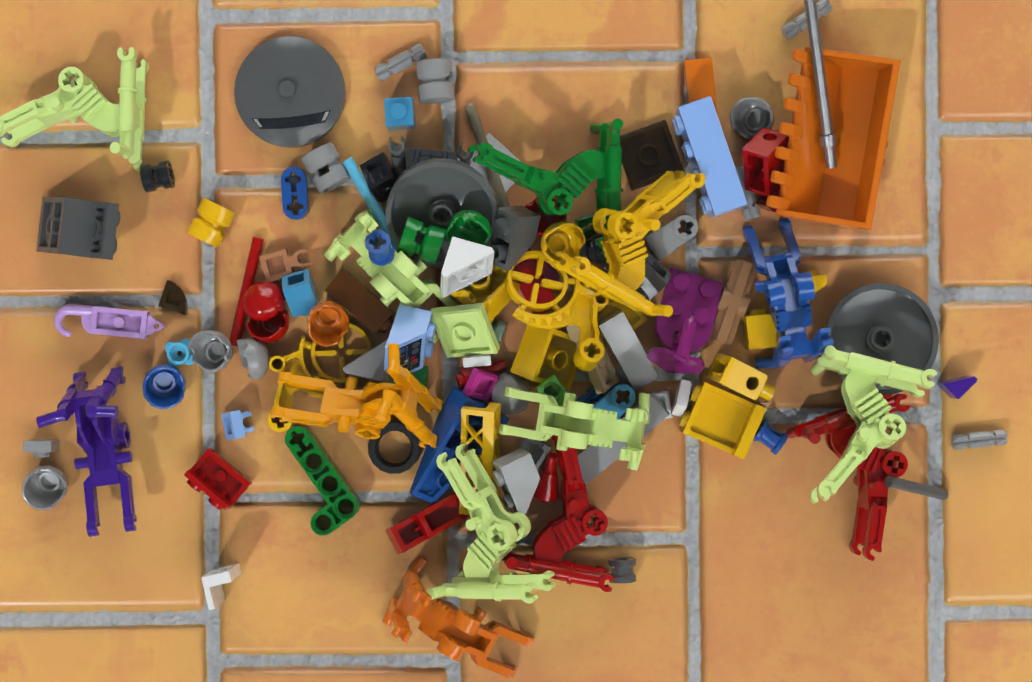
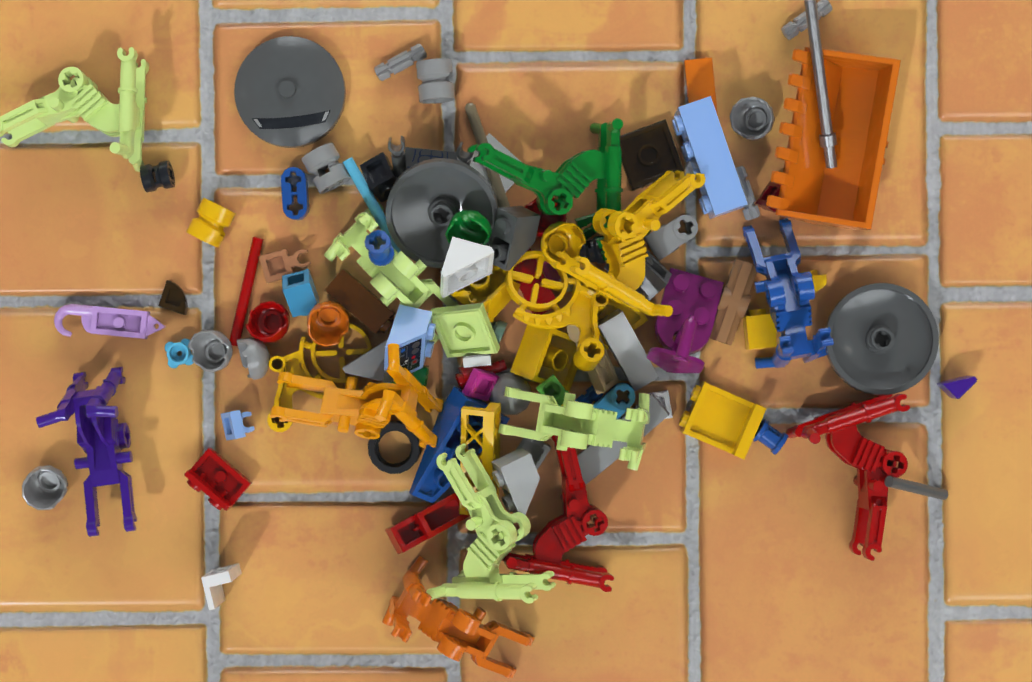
(41, 447): light grey plate -> none
(78, 227): dark grey bracket -> none
(164, 386): blue hair -> none
(263, 301): red hair -> none
(318, 475): green beam -> none
(400, 113): dark azure brick -> none
(431, 242): green wheel -> none
(547, 487): red cone -> none
(622, 569): dark grey wheel -> none
(681, 398): white tile -> none
(734, 374): yellow torso -> none
(760, 161): red torso -> none
(867, 407): yellowish green piece -> none
(979, 439): light grey axle -> none

